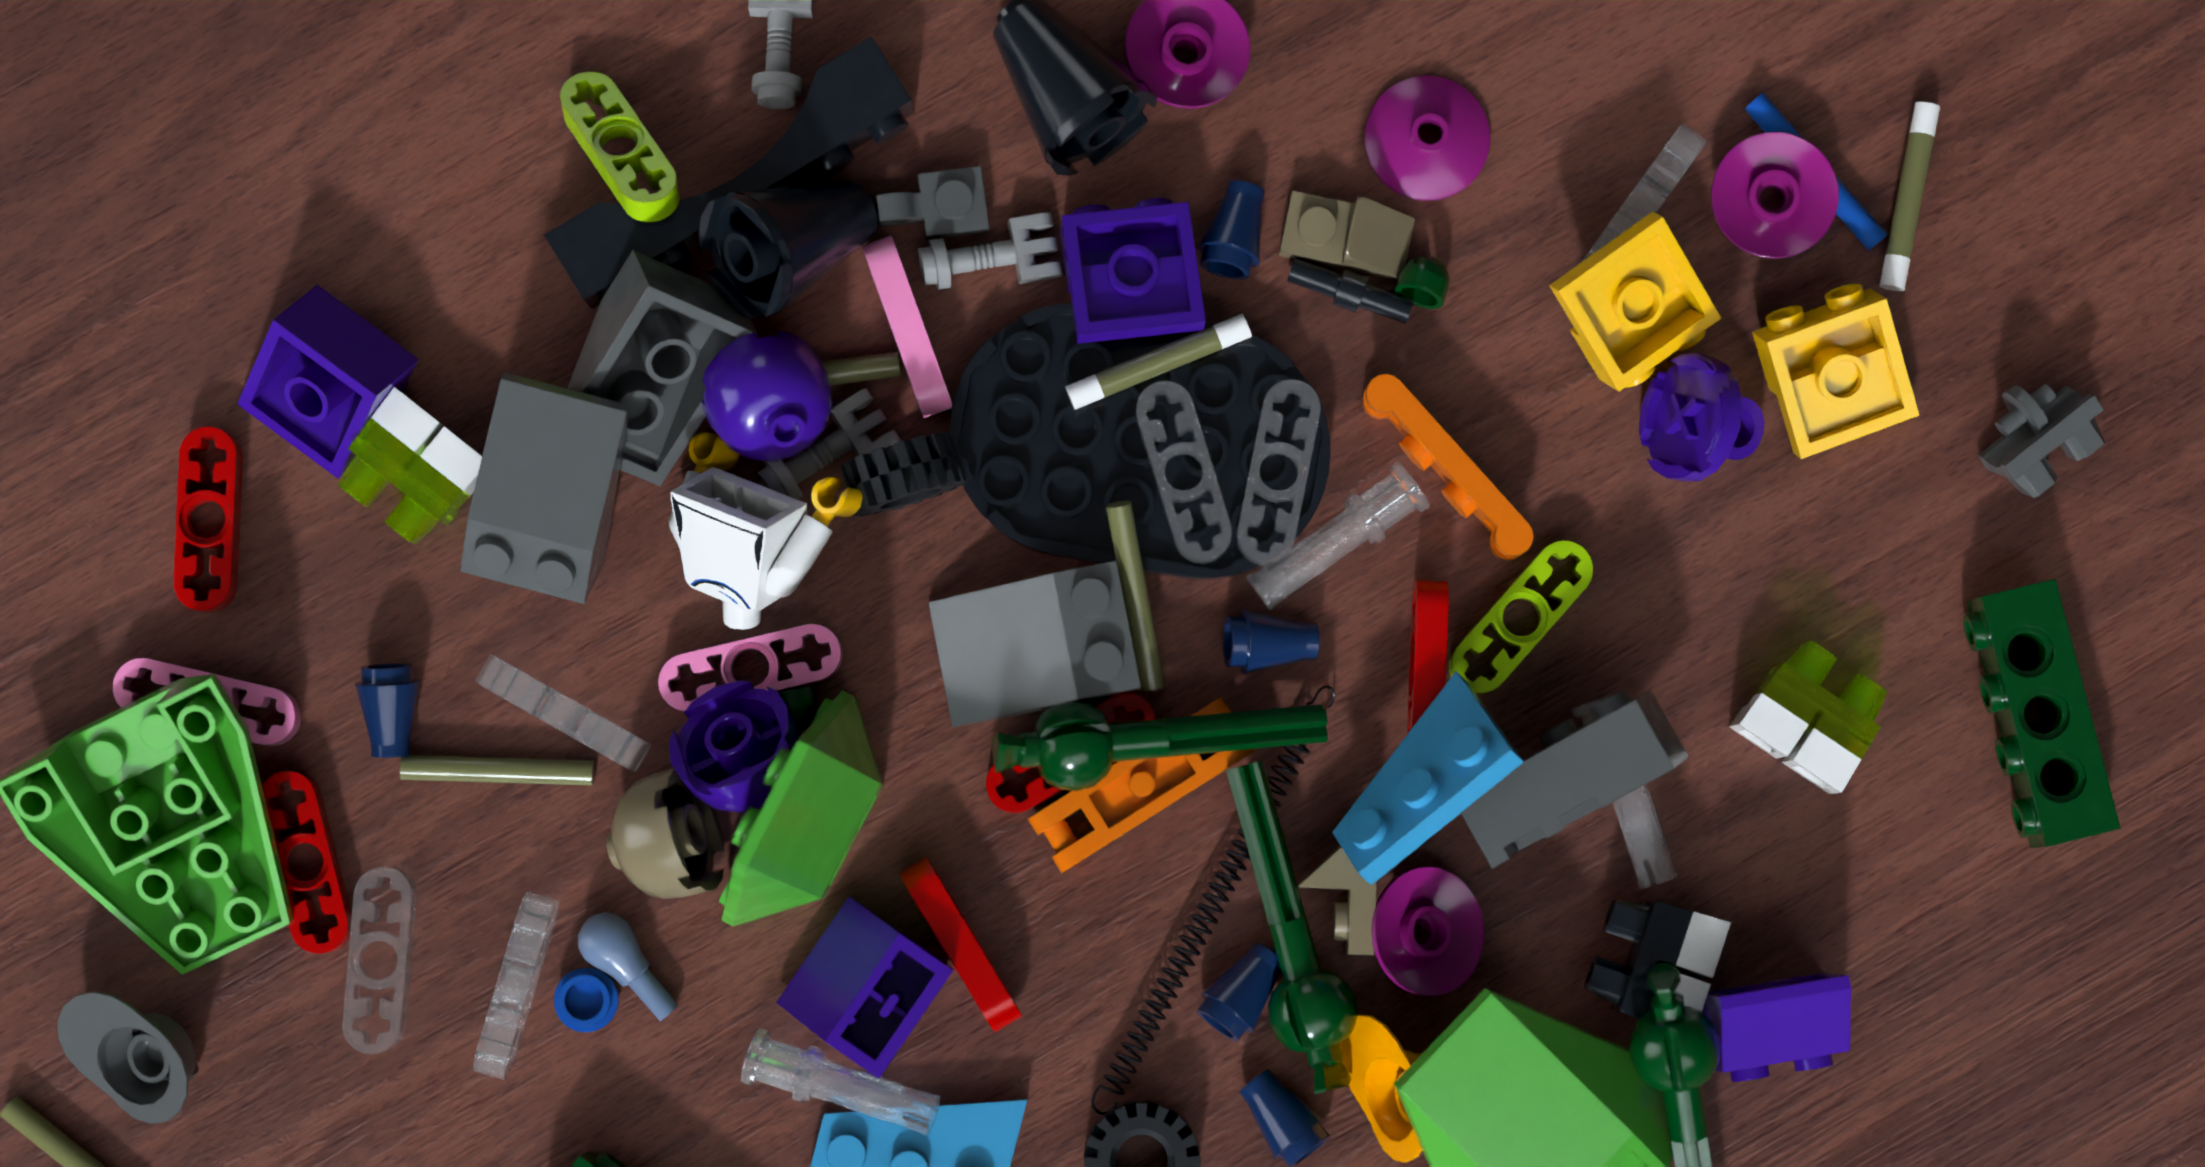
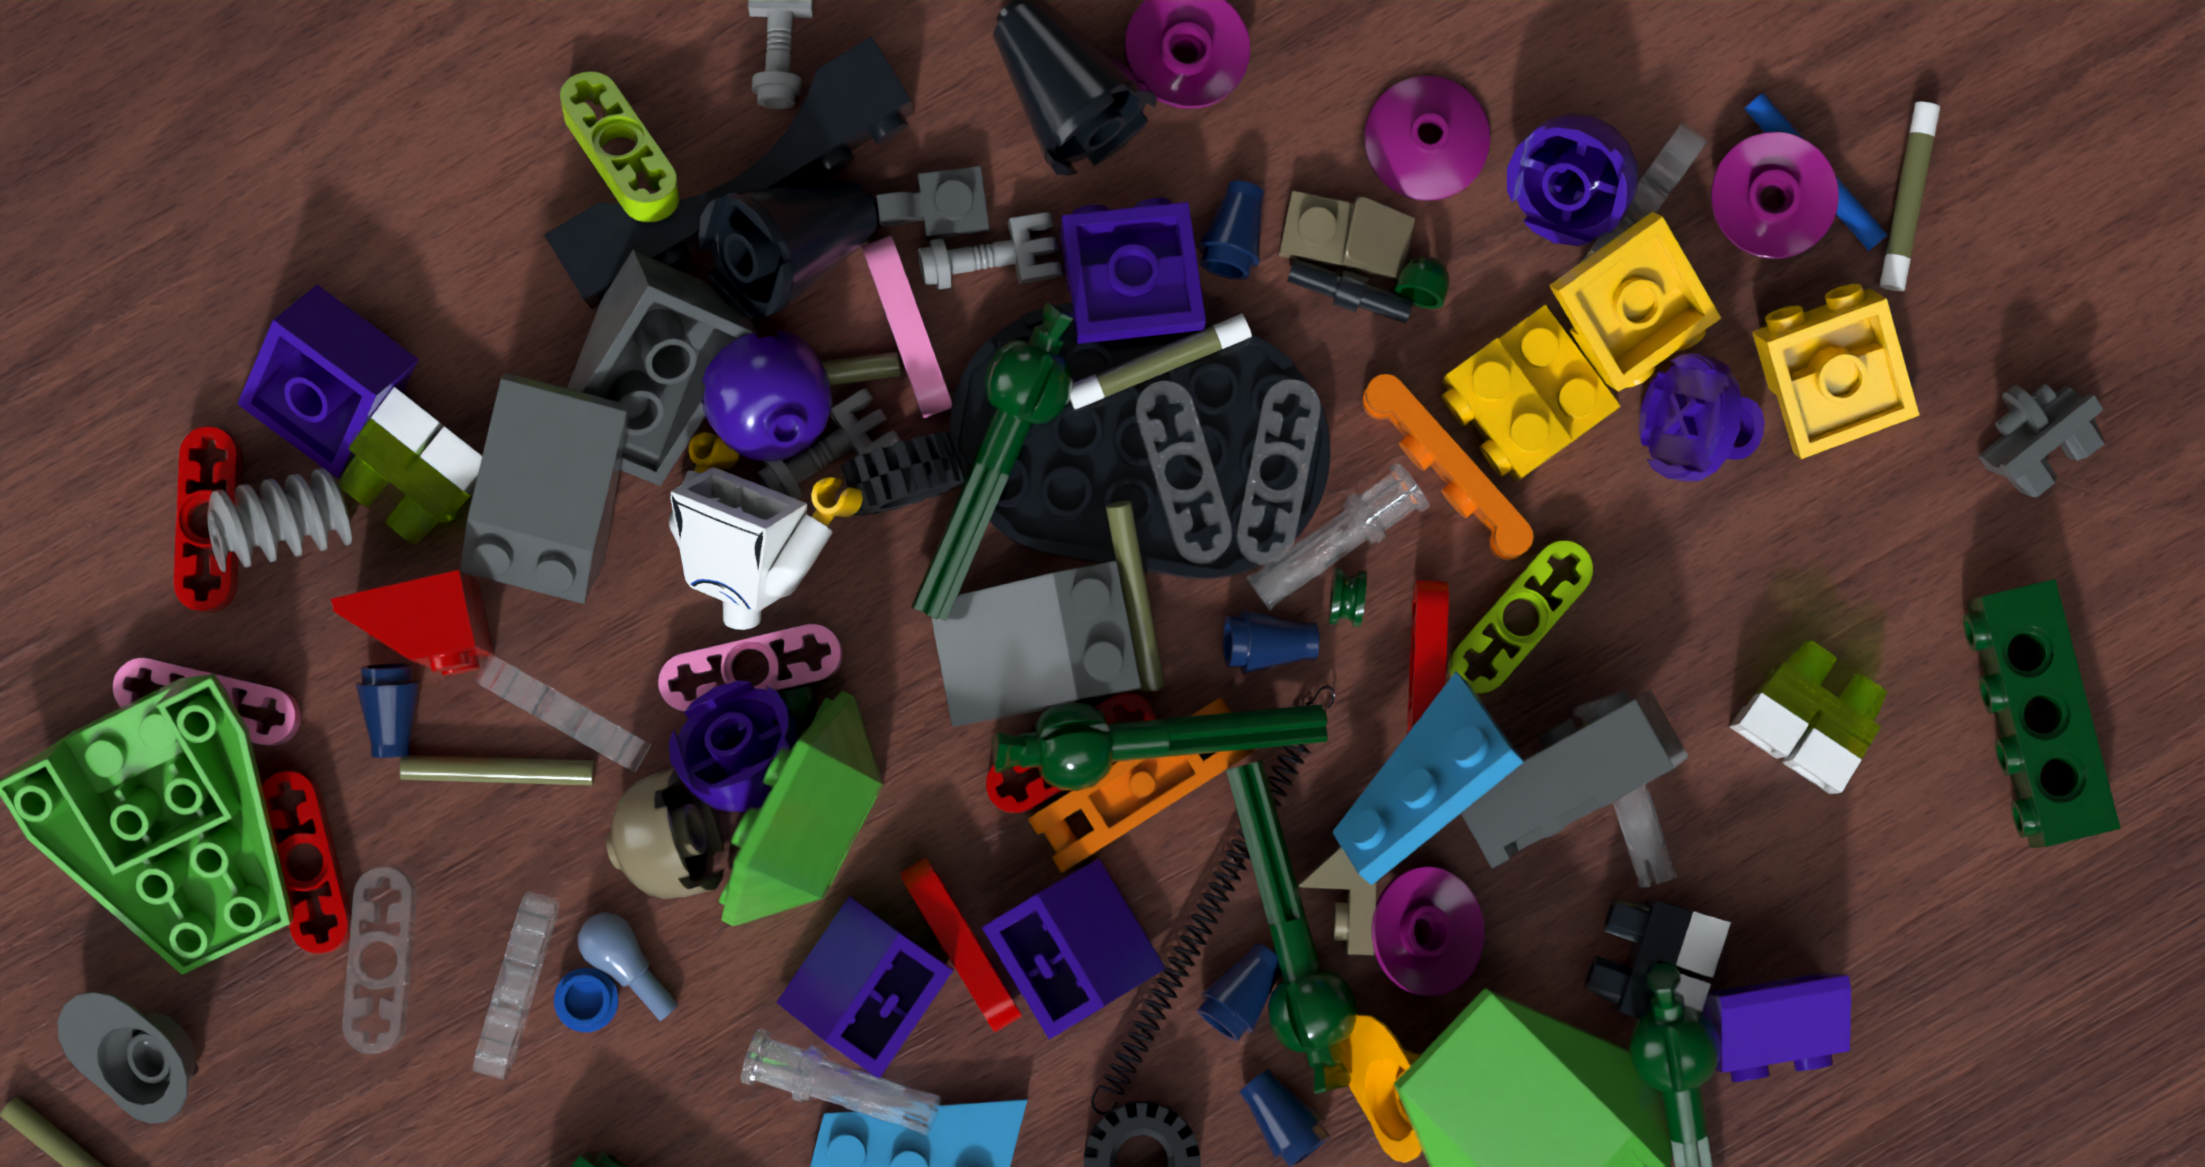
(277, 517): none -> light grey piece
(426, 620): none -> red slope
(1026, 387): none -> dark green piece
(1074, 948): none -> dark purple slope
(1347, 597): none -> dark green bush
(1528, 395): none -> yellow plate
(1573, 178): none -> dark purple cylinder

